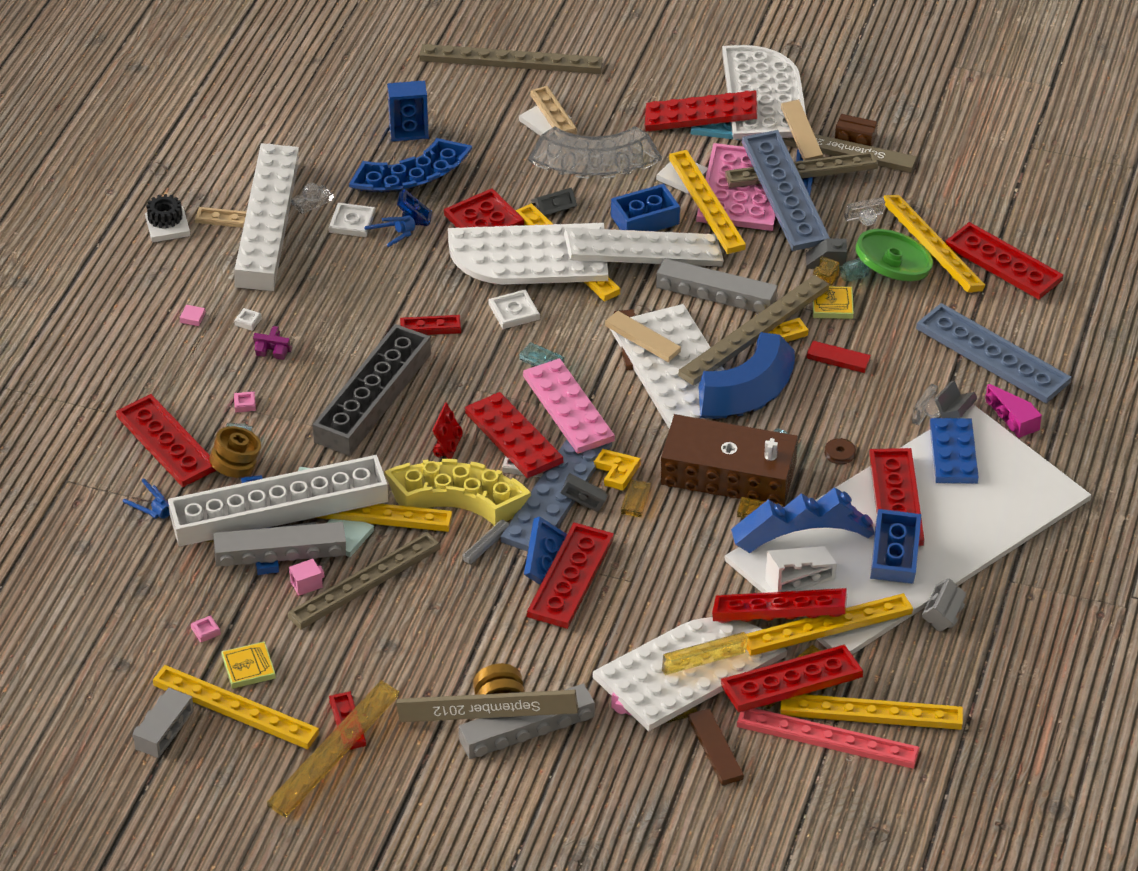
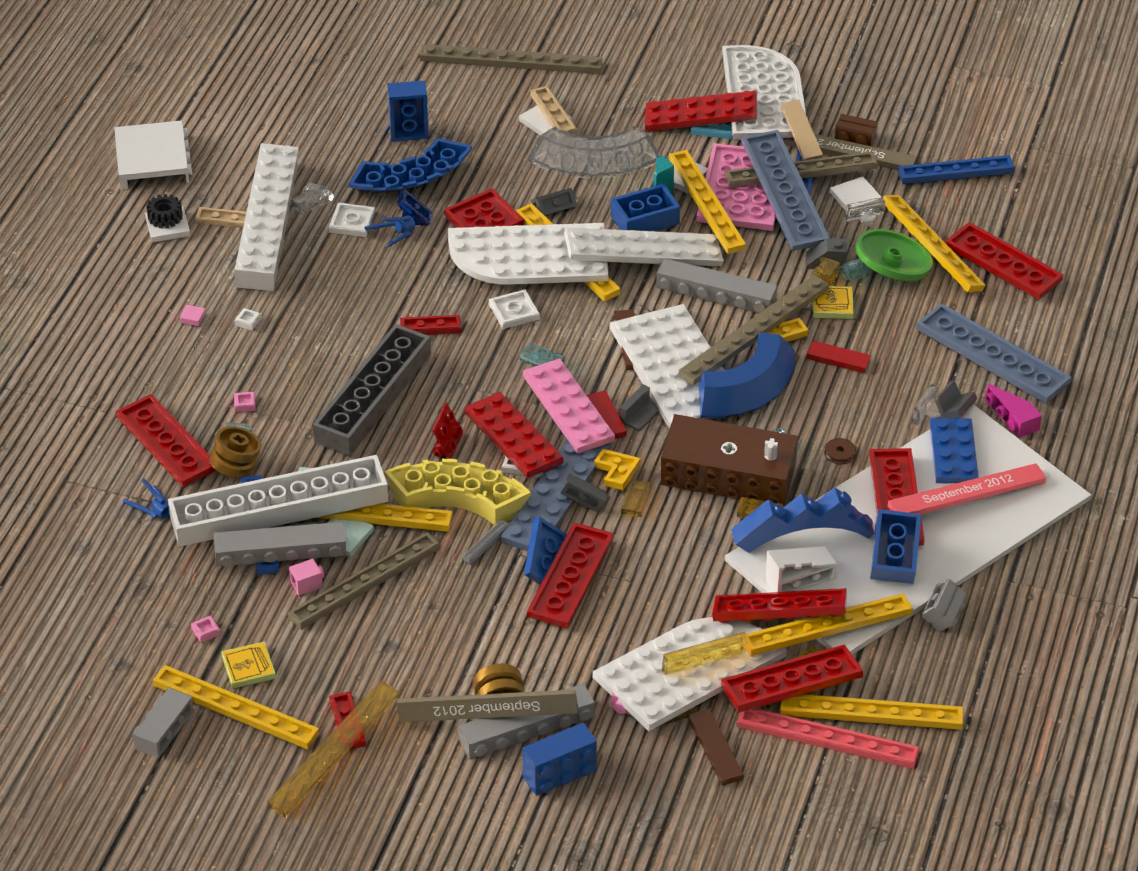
(152, 151): none -> white panel
(273, 342): magenta hips -> none
(559, 759): none -> blue brick
(608, 412): none -> red tile
(638, 409): none -> dark grey panel
(643, 336): tan tile -> none
(664, 173): none -> teal panel
(853, 191): none -> white tile
(955, 169): none -> blue plate
(969, 490): none -> coral tile

